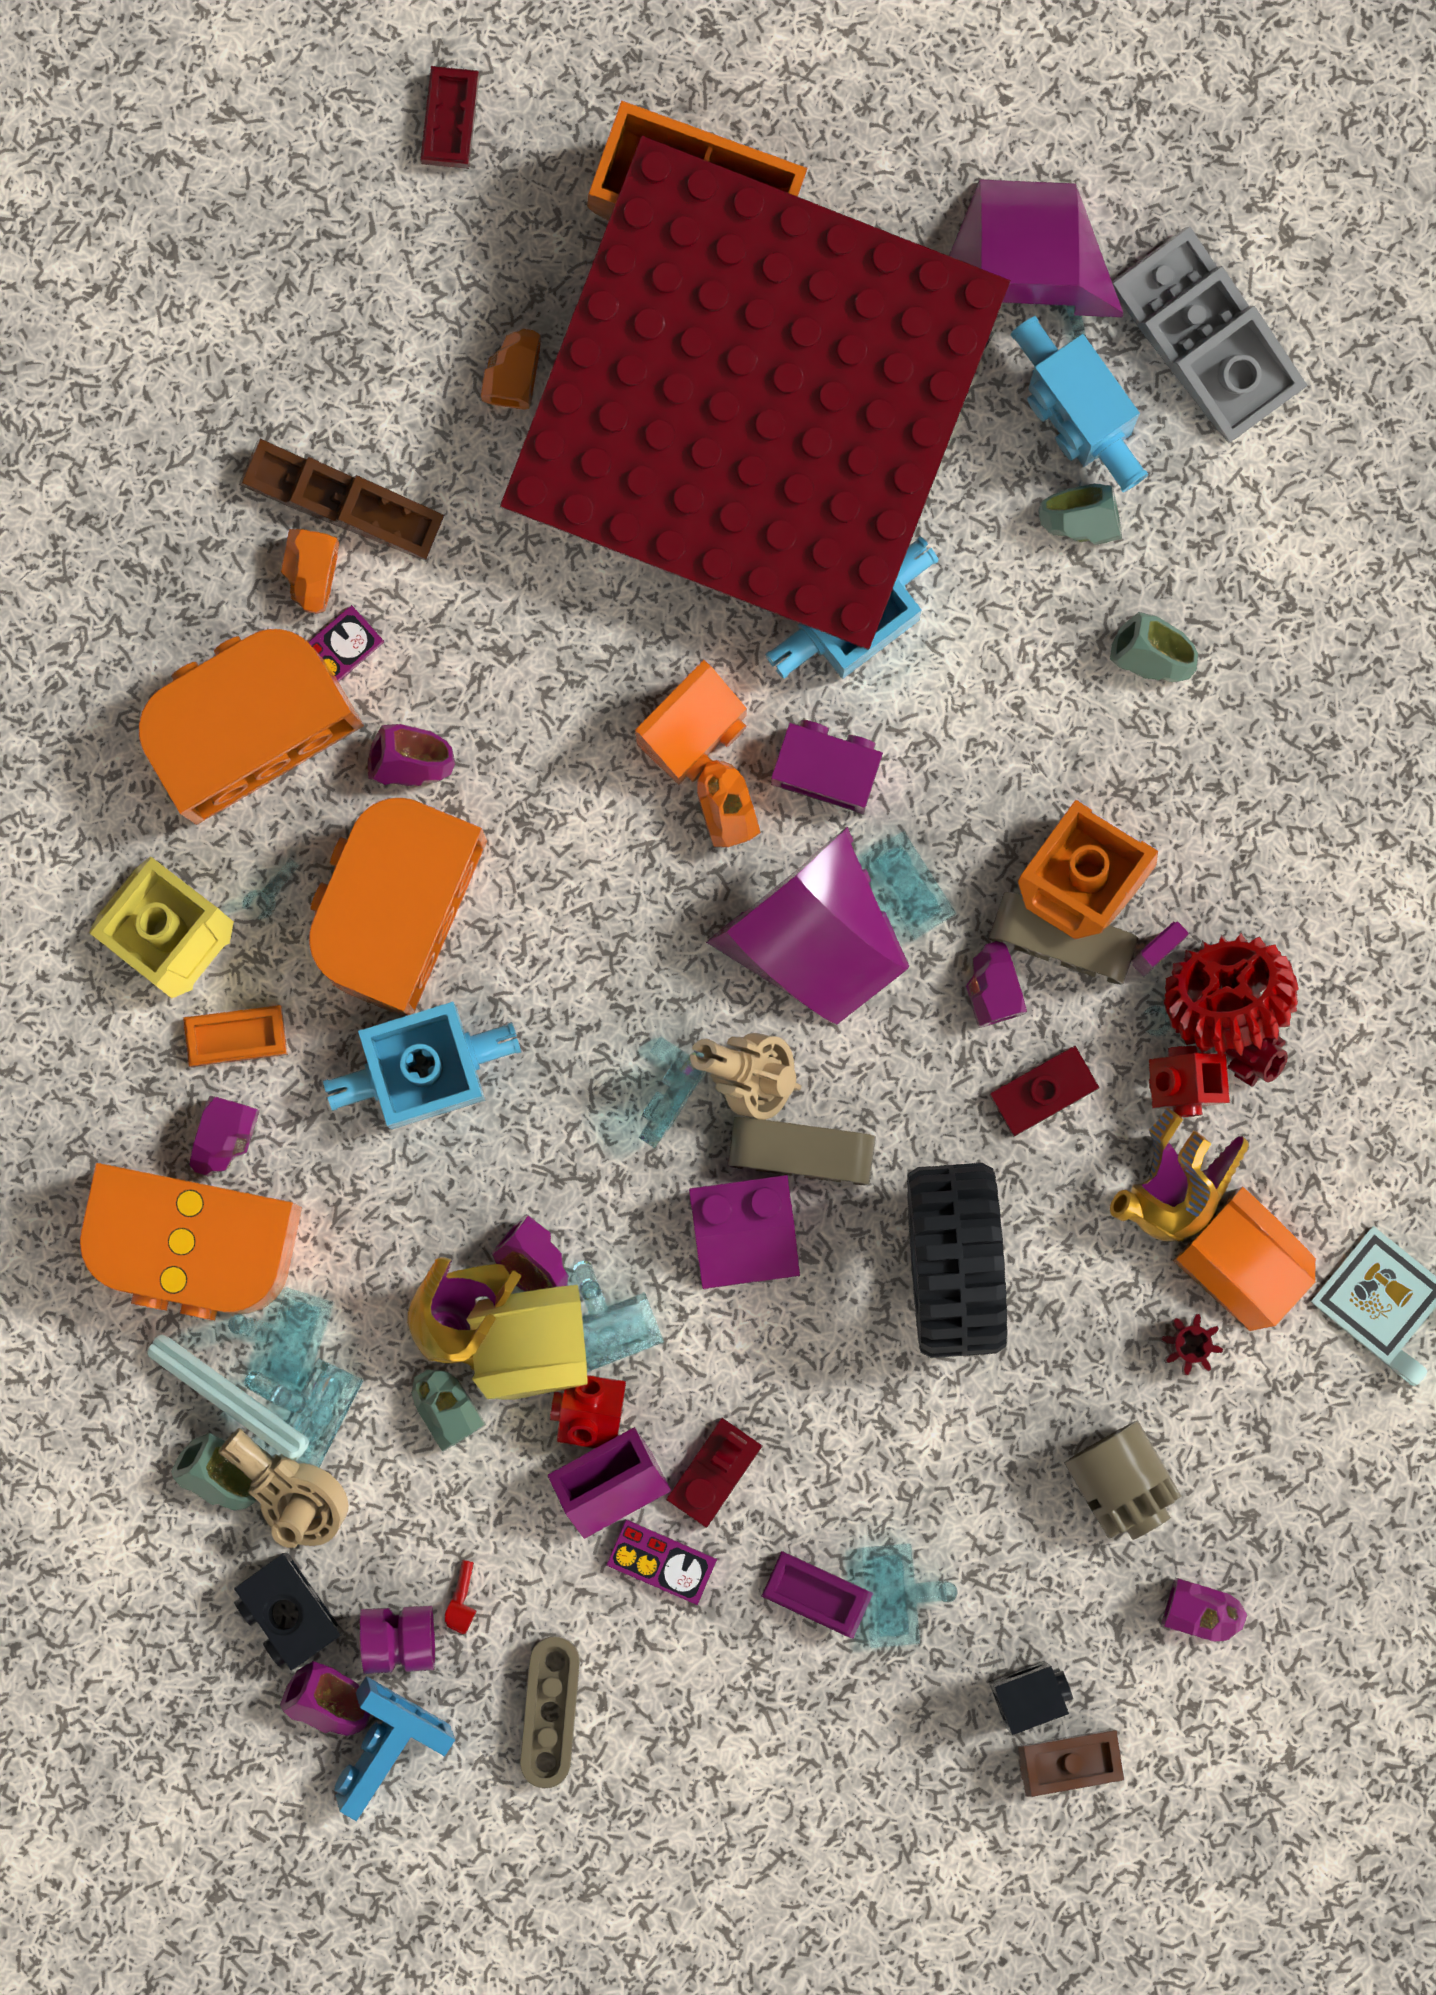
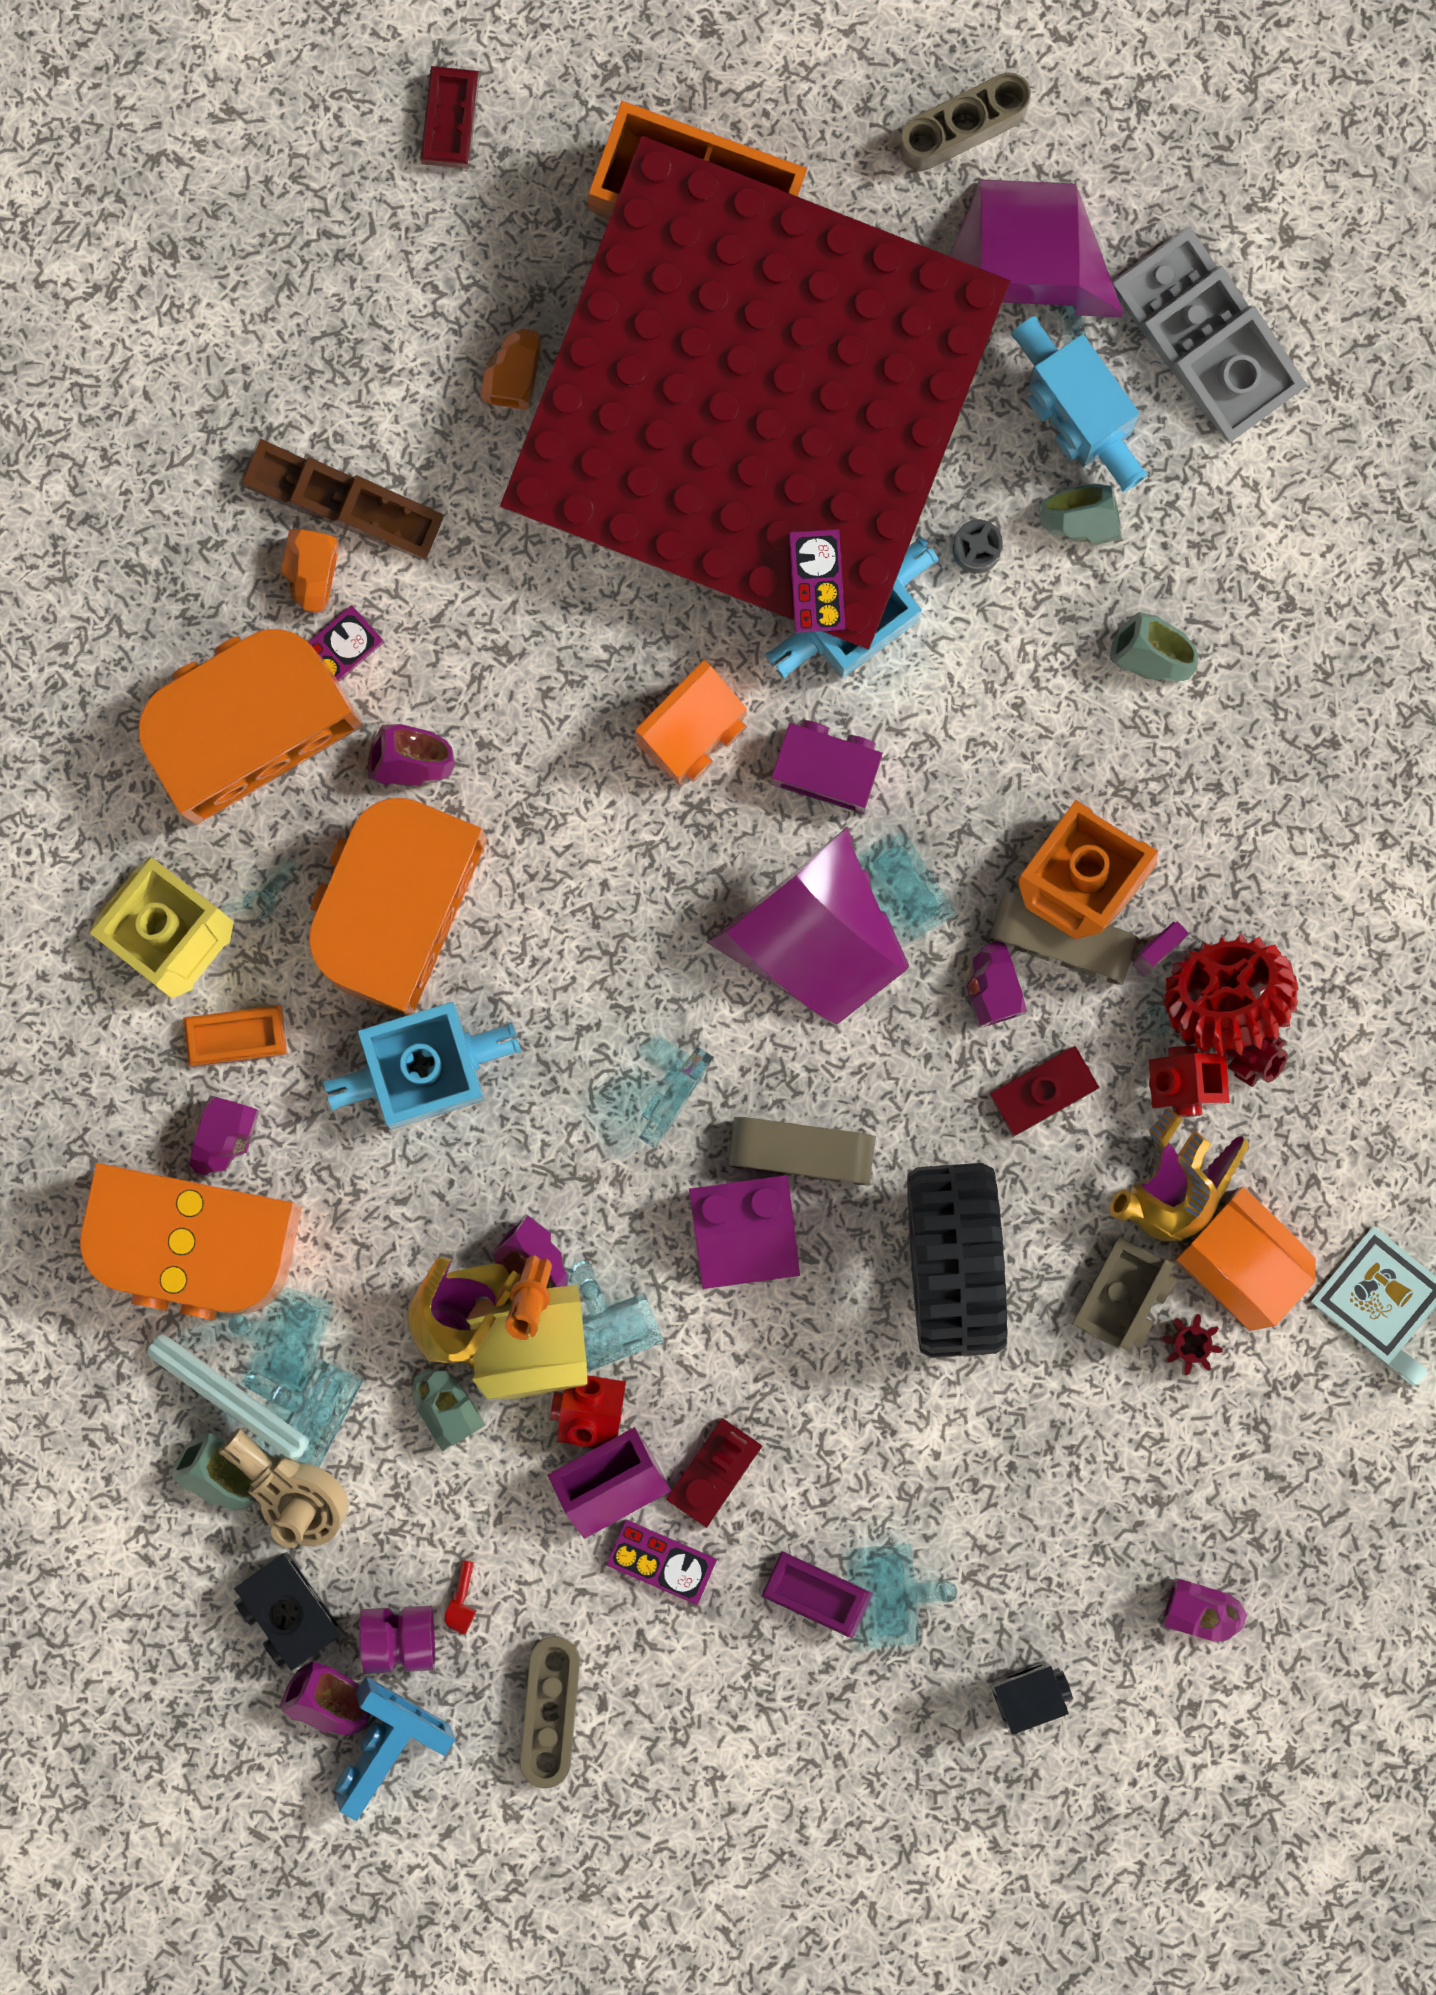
(529, 1298): none -> orange axle
(726, 805): orange rock -> none
(753, 1079): tan pin -> none
(817, 581): none -> tile
(978, 103): none -> dark tan beam
(982, 538): none -> dark grey wheel
(1070, 1763): reddish brown plate -> none
(1124, 1296): none -> dark tan bracket
(1124, 1482): dark tan gear -> none

